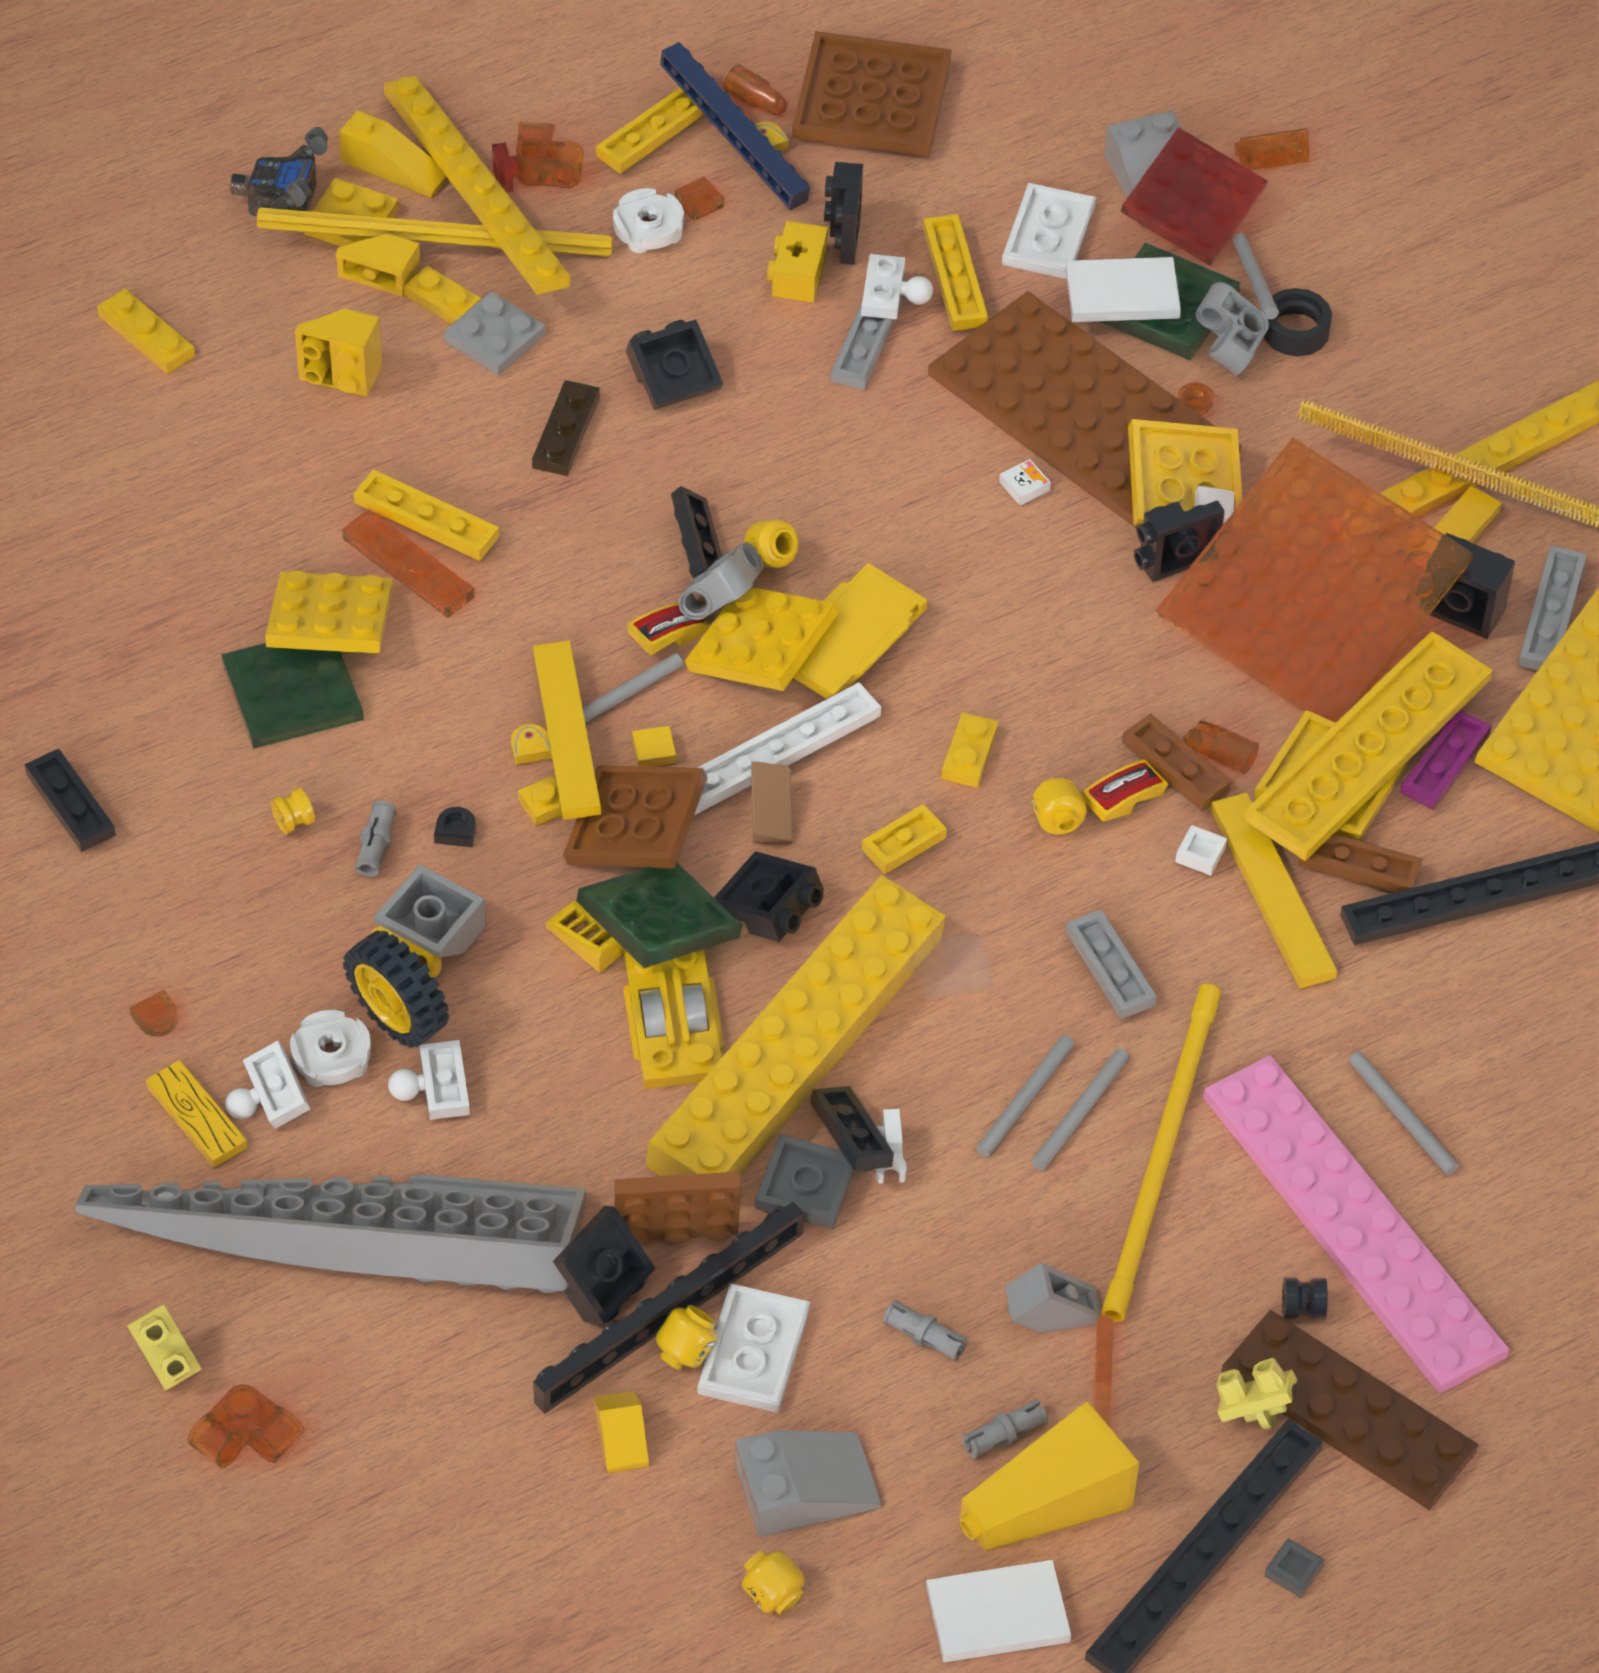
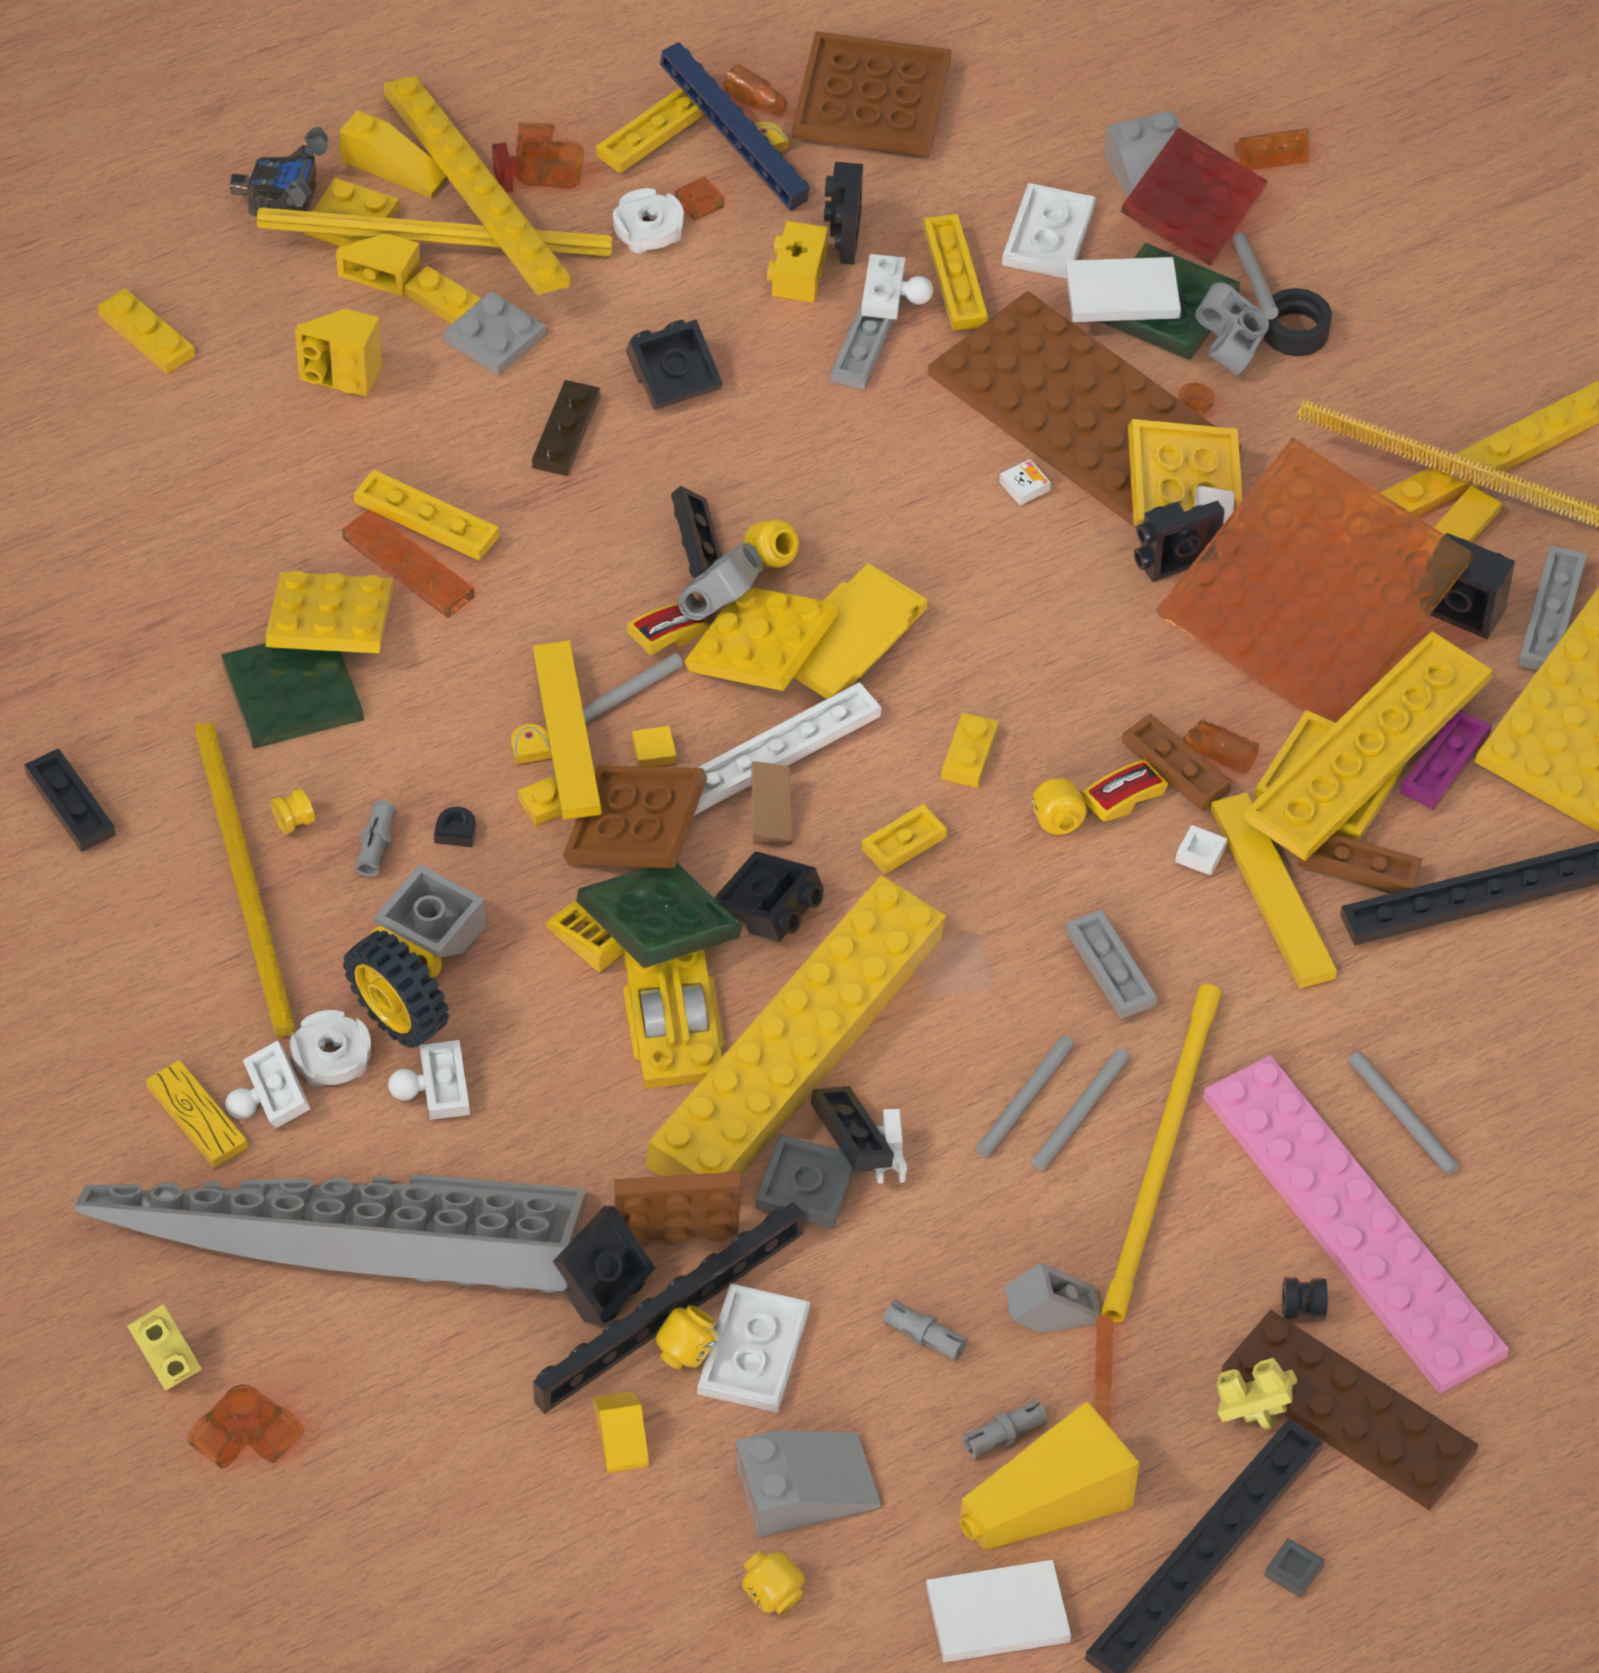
(155, 1014): clear orange tile -> none
(245, 880): none -> yellow axle

